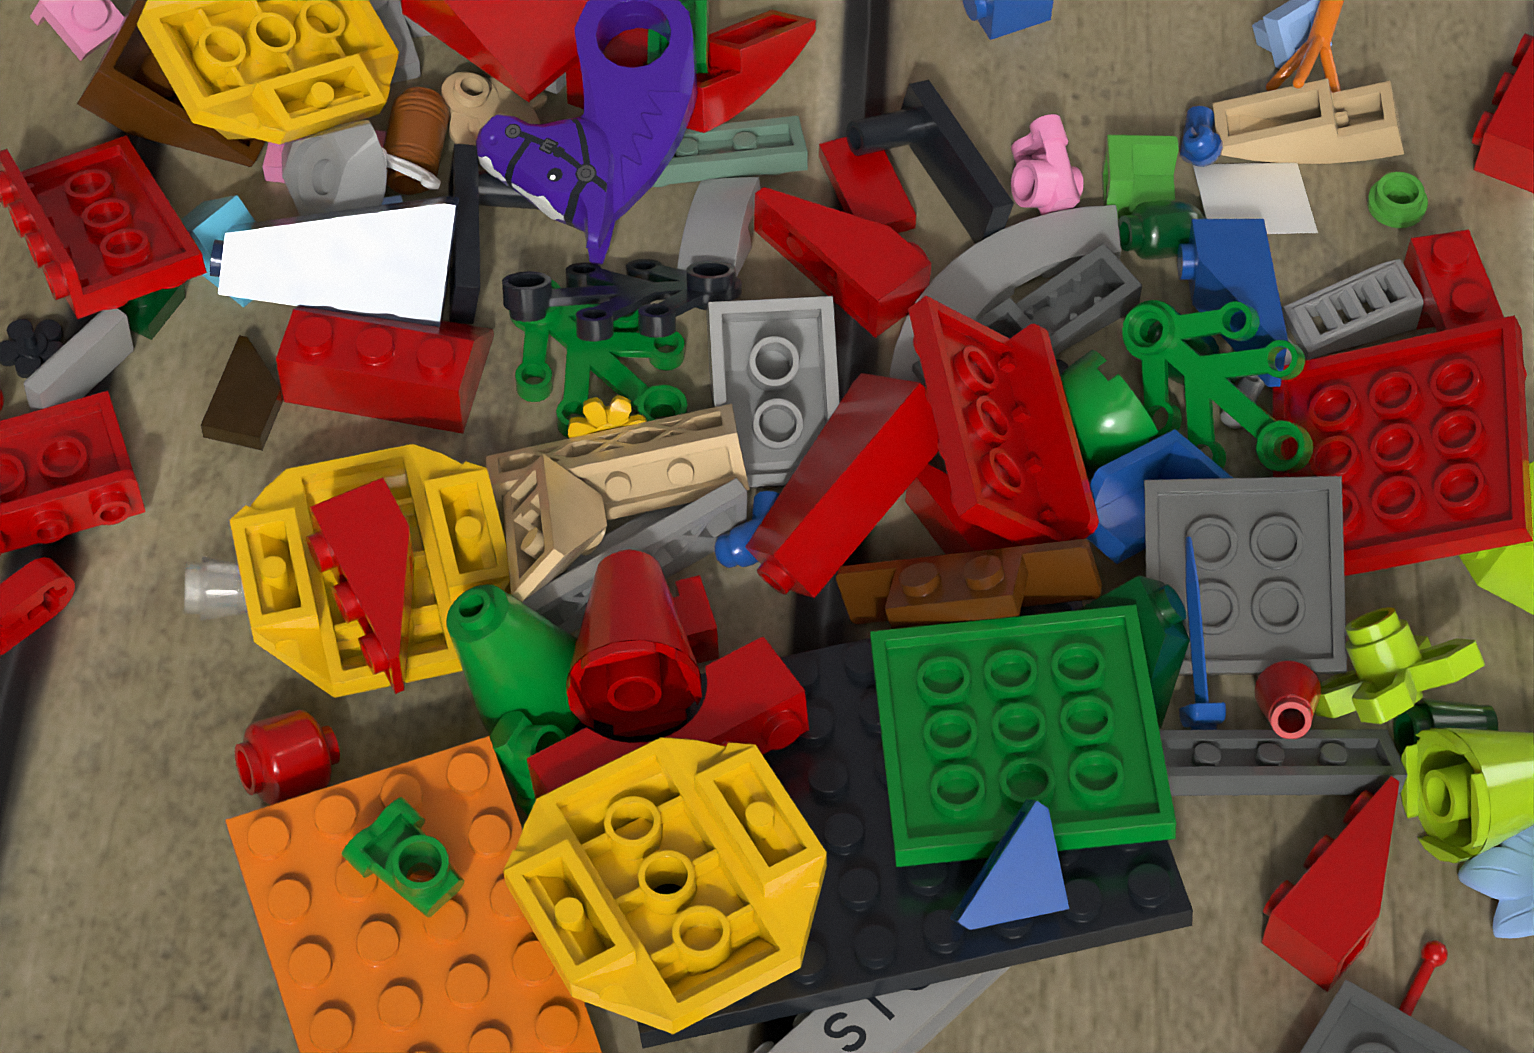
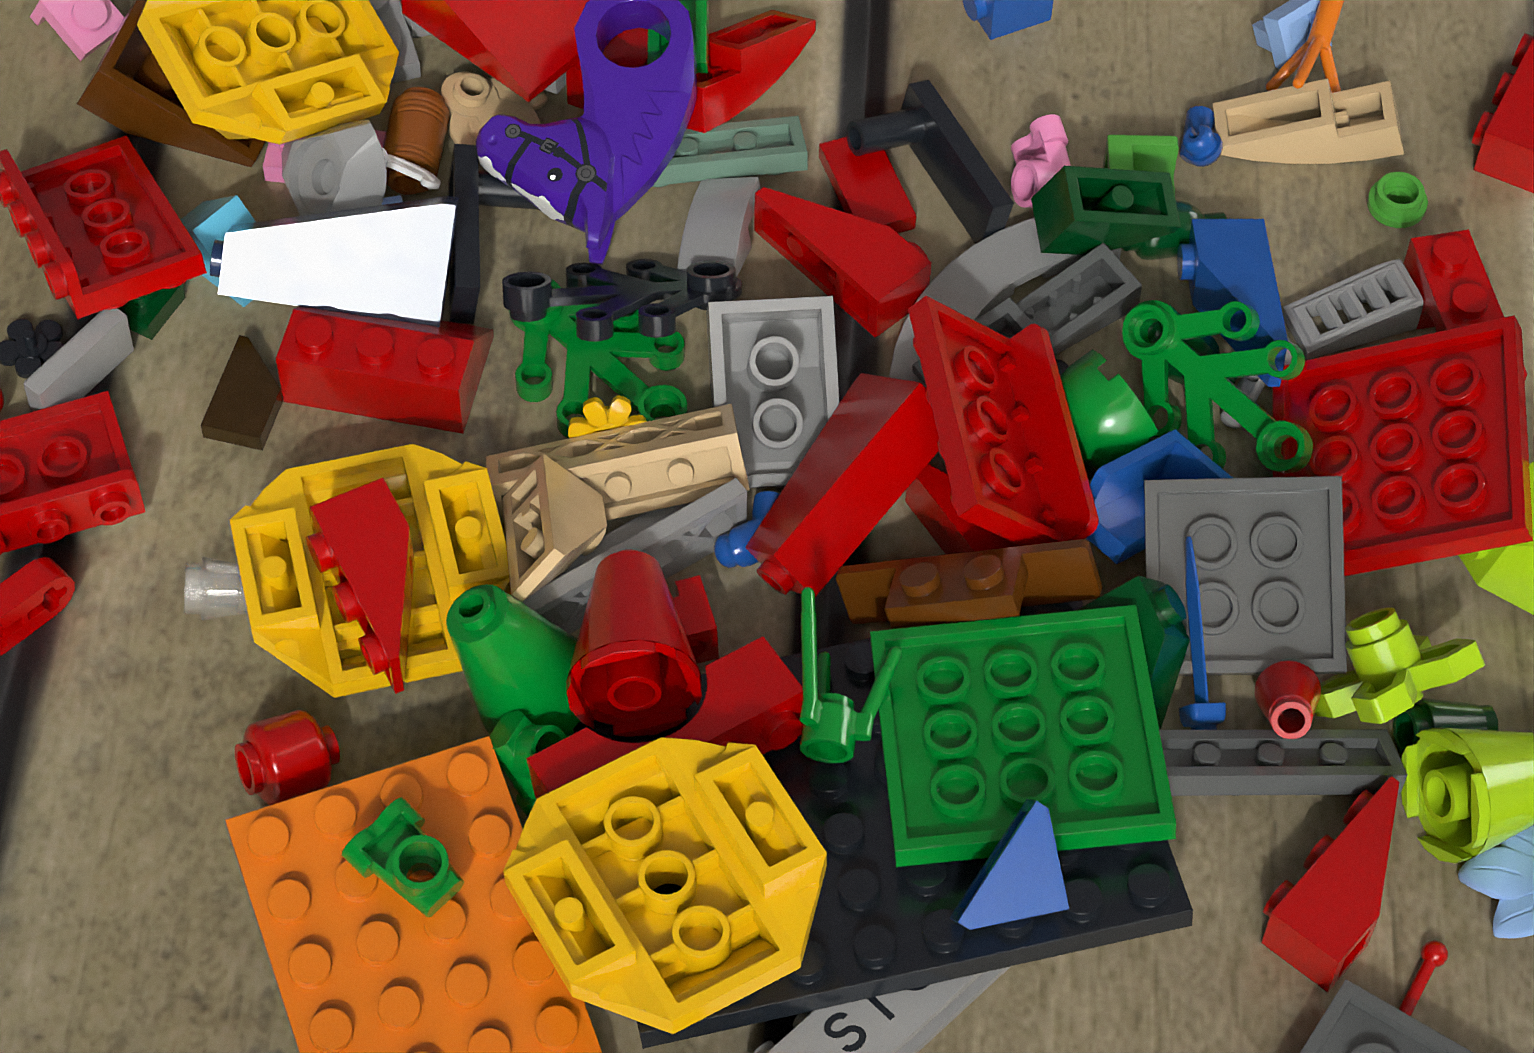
(827, 717): none -> green plant
(1105, 206): none -> dark green slope
(1257, 192): white sticker -> none

